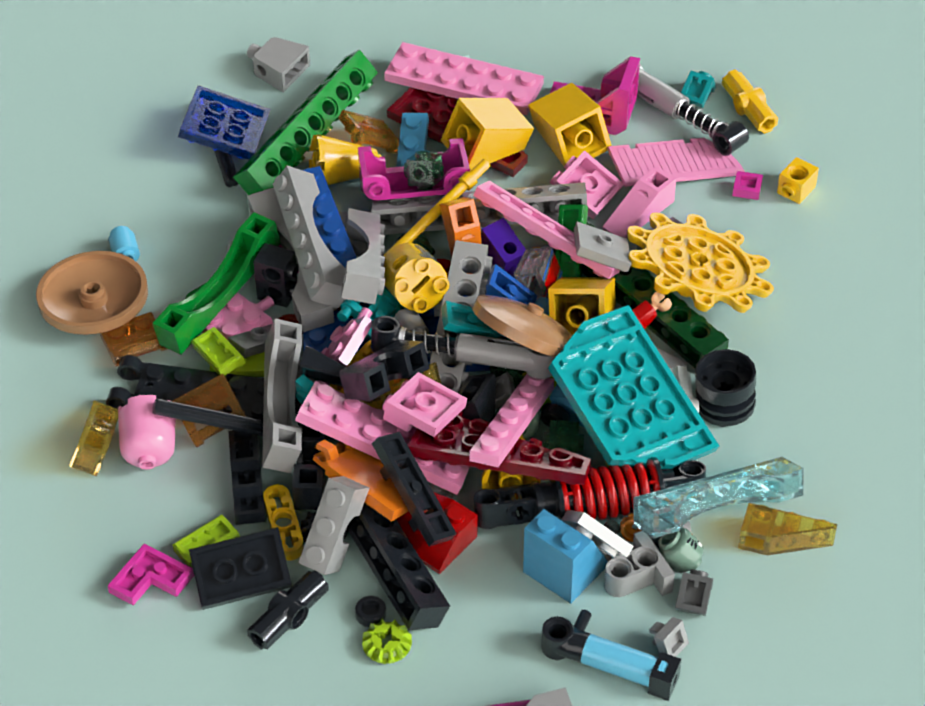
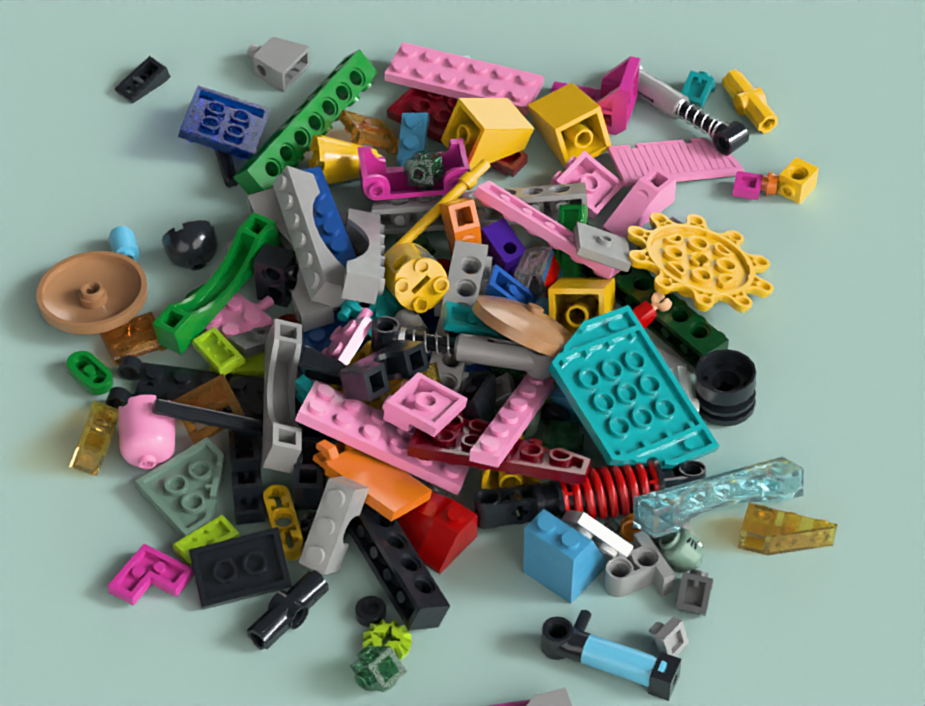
(94, 377): none -> green plate
(144, 70): none -> black slope
(186, 486): none -> sand green plate
(192, 245): none -> black cylinder
(377, 668): none -> clear green brick
(413, 489): black hinge -> none
(770, 183): none -> orange plate

